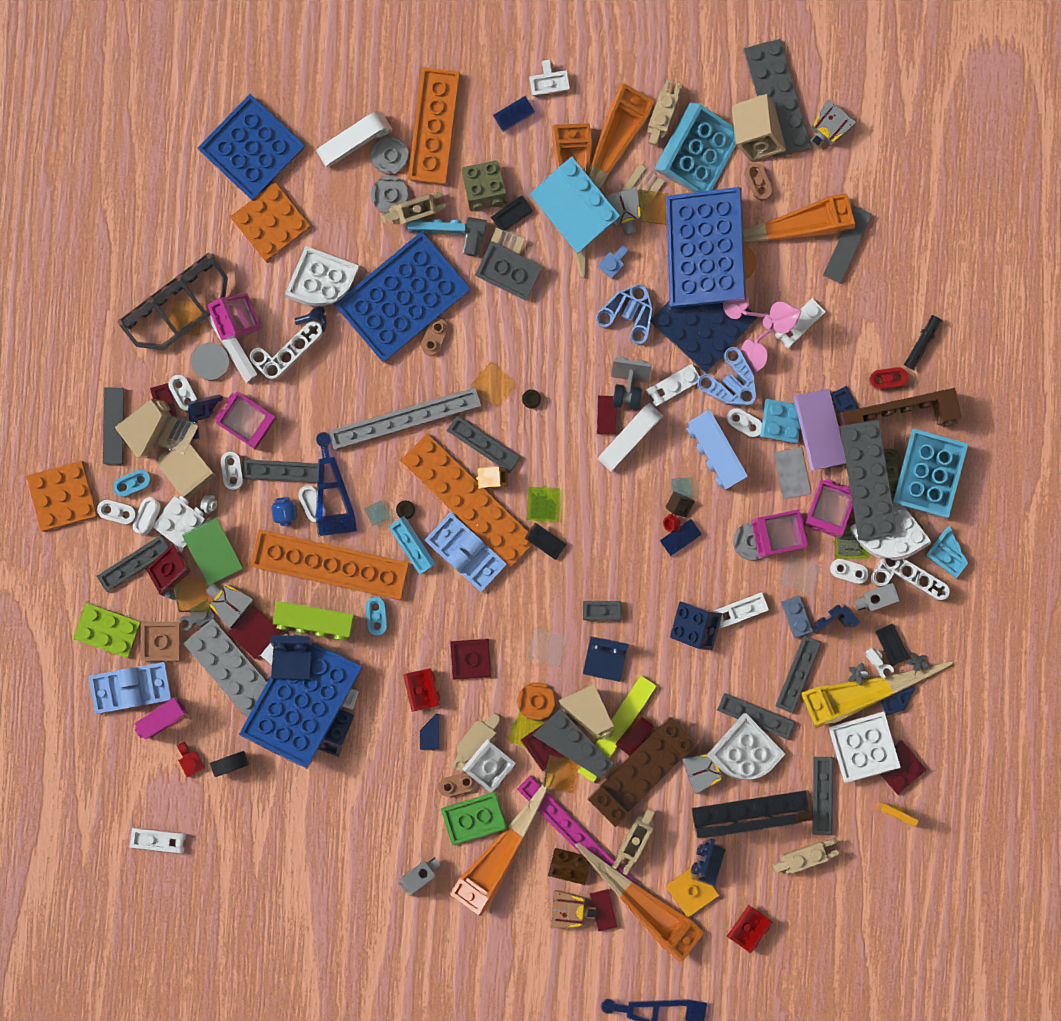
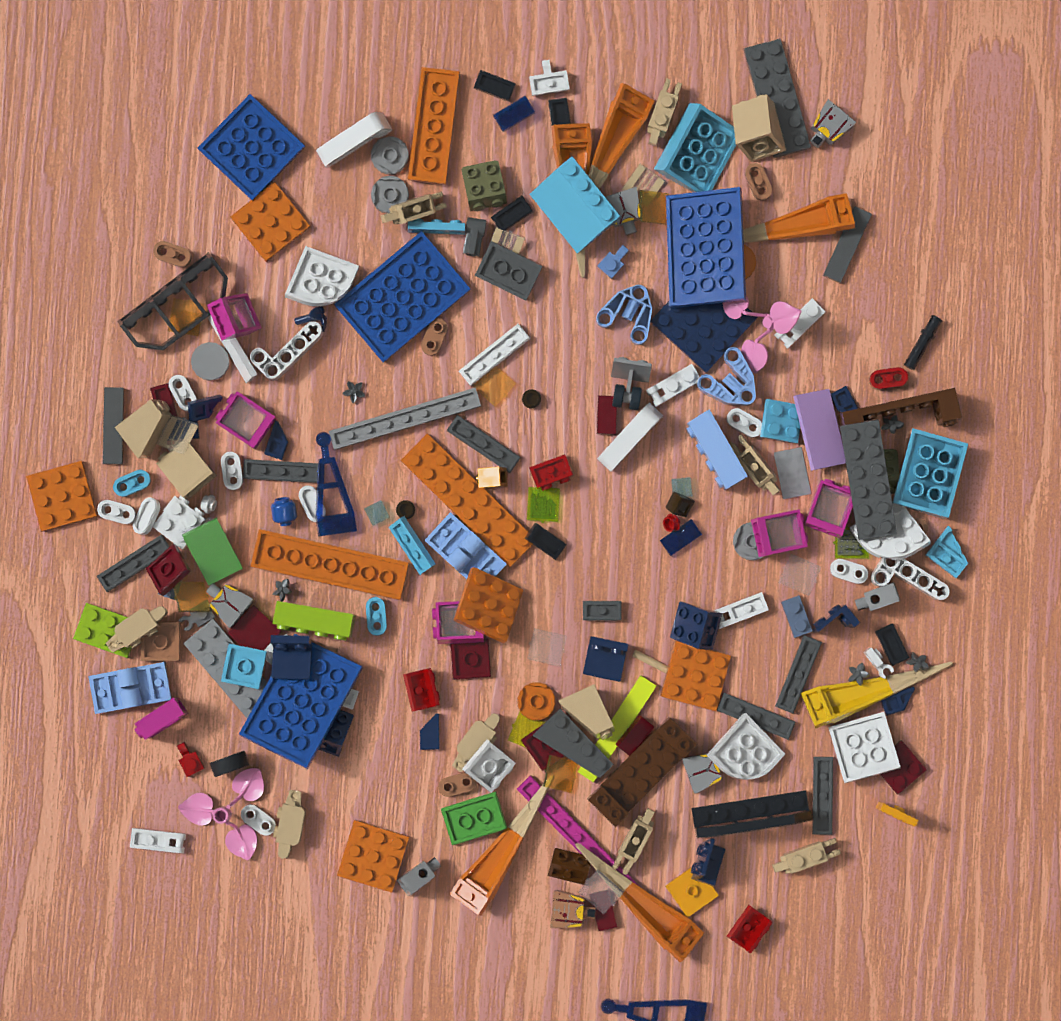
(135, 628): none -> tan hinge
(172, 254): none -> nougat plate
(199, 811): none -> bright pink plant
(243, 666): none -> medium azure plate
(258, 819): none -> white plate
(277, 443): none -> dark blue tile
(282, 589): none -> dark grey plant
(291, 823): none -> tan hinge
(354, 391): none -> dark grey plant
(373, 856): none -> orange plate
(449, 631): none -> window
(488, 605): none -> orange plate
(494, 85): none -> black tile
(494, 354): none -> white tile
(551, 472): none -> red bracket
(559, 111): none -> black tile
(600, 891): none -> clear piece
(650, 661): none -> tan bar
(695, 676): none -> orange plate
(756, 466): none -> tan hinge
(893, 424): none -> dark grey plant

